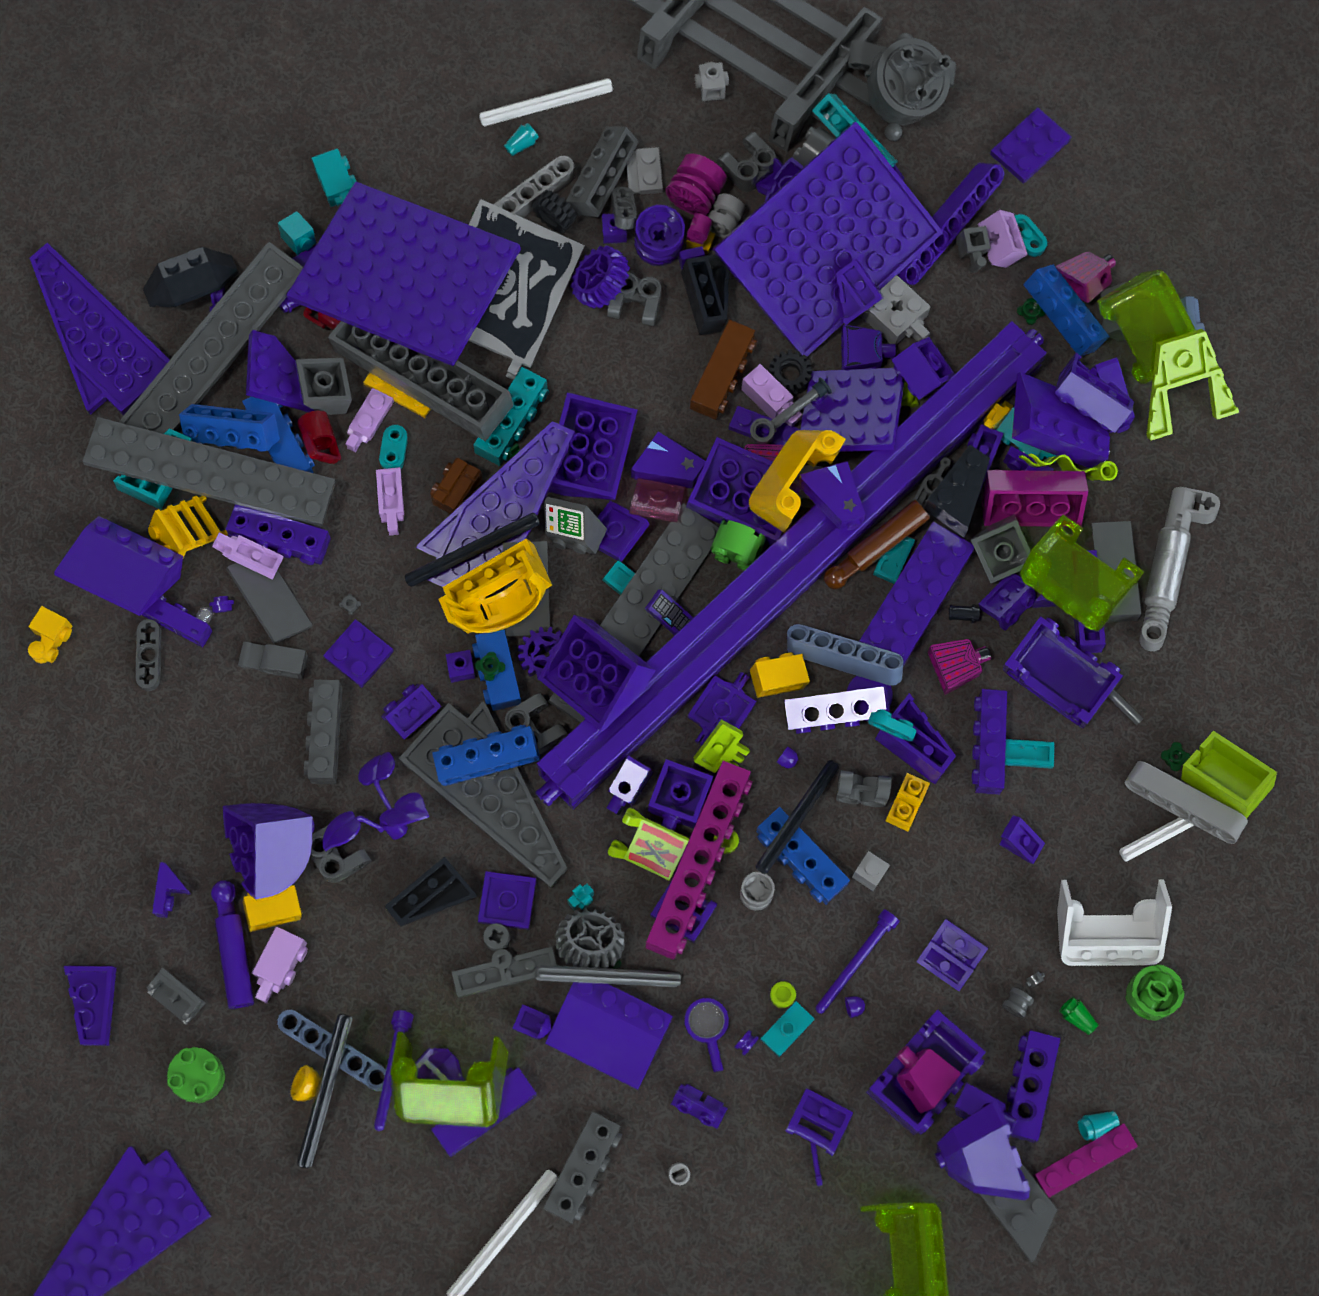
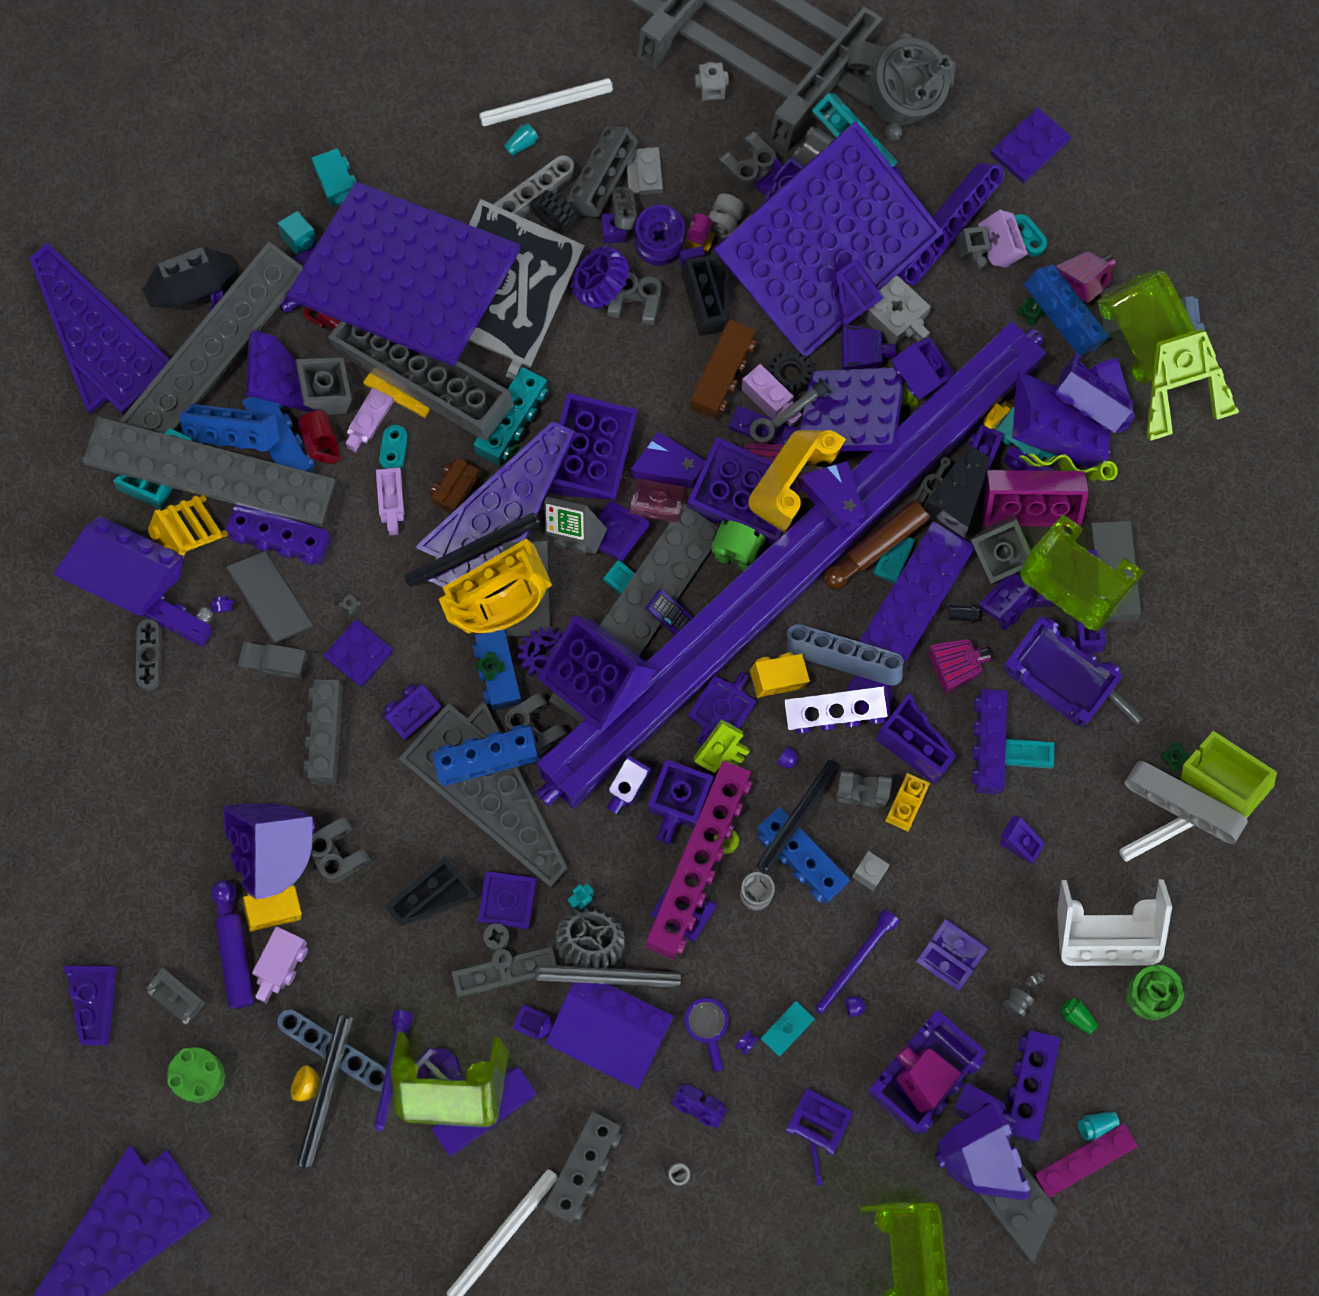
(52, 630): yellow brick -> none
(166, 884): dark purple slope -> none
(249, 554): lavender hinge -> none
(394, 820): dark purple plant -> none
(460, 673): dark purple plate -> none
(652, 846): lime flag -> none
(696, 184): magenta wheel -> none
(782, 994): lime tile -> none
(884, 722): teal plate -> none
(1171, 558): piece -> none

